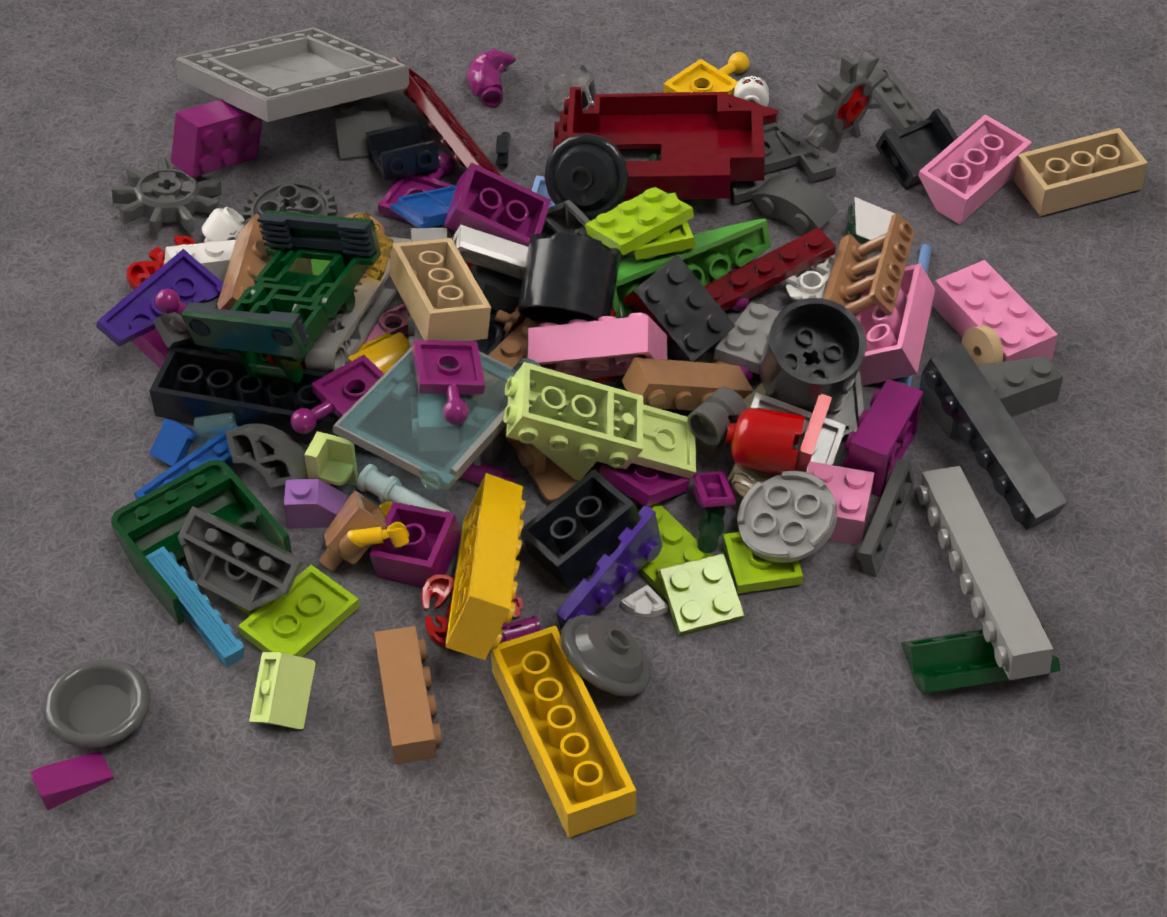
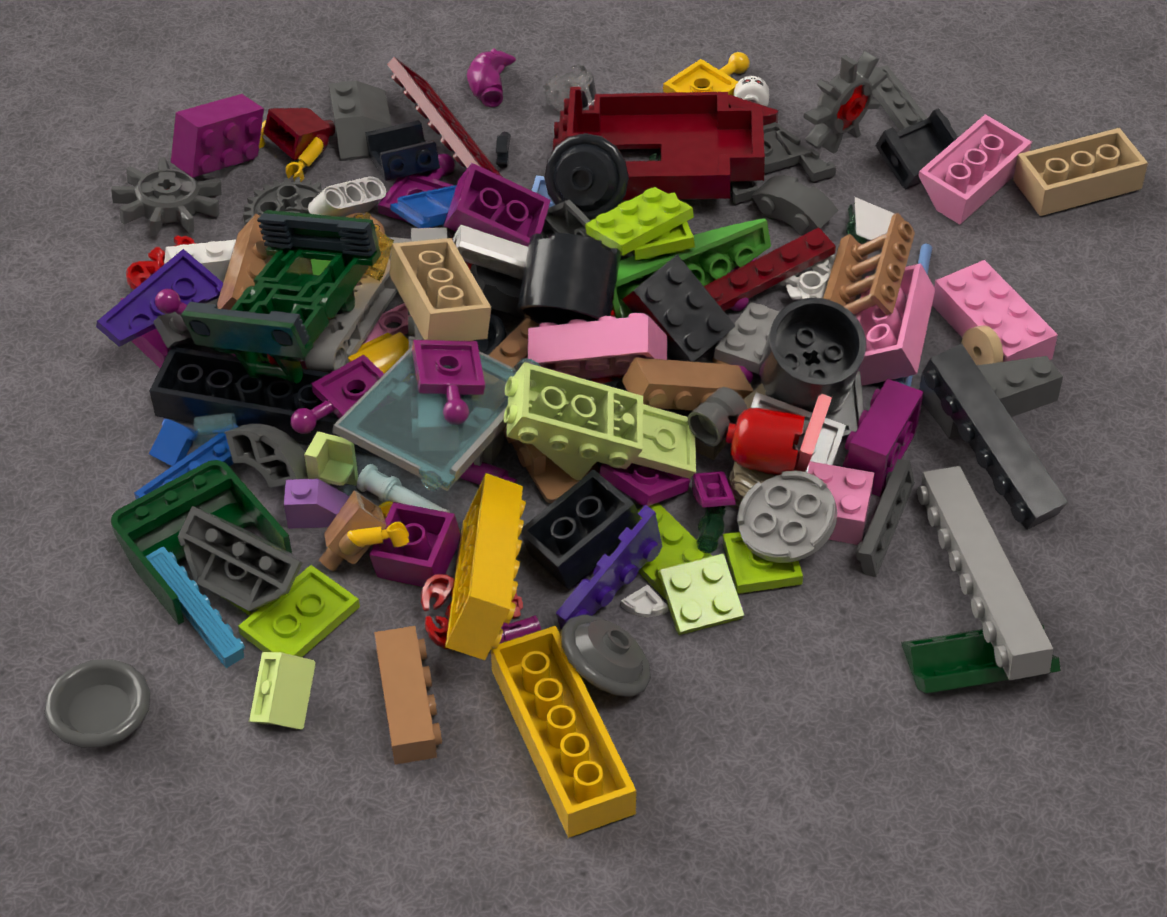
(70, 778): magenta slope -> none
(222, 225): white head -> none
(292, 73): light grey tile -> none
(298, 134): none -> dark red torso
(348, 197): none -> white beam
(510, 321): medium nougat plant -> none

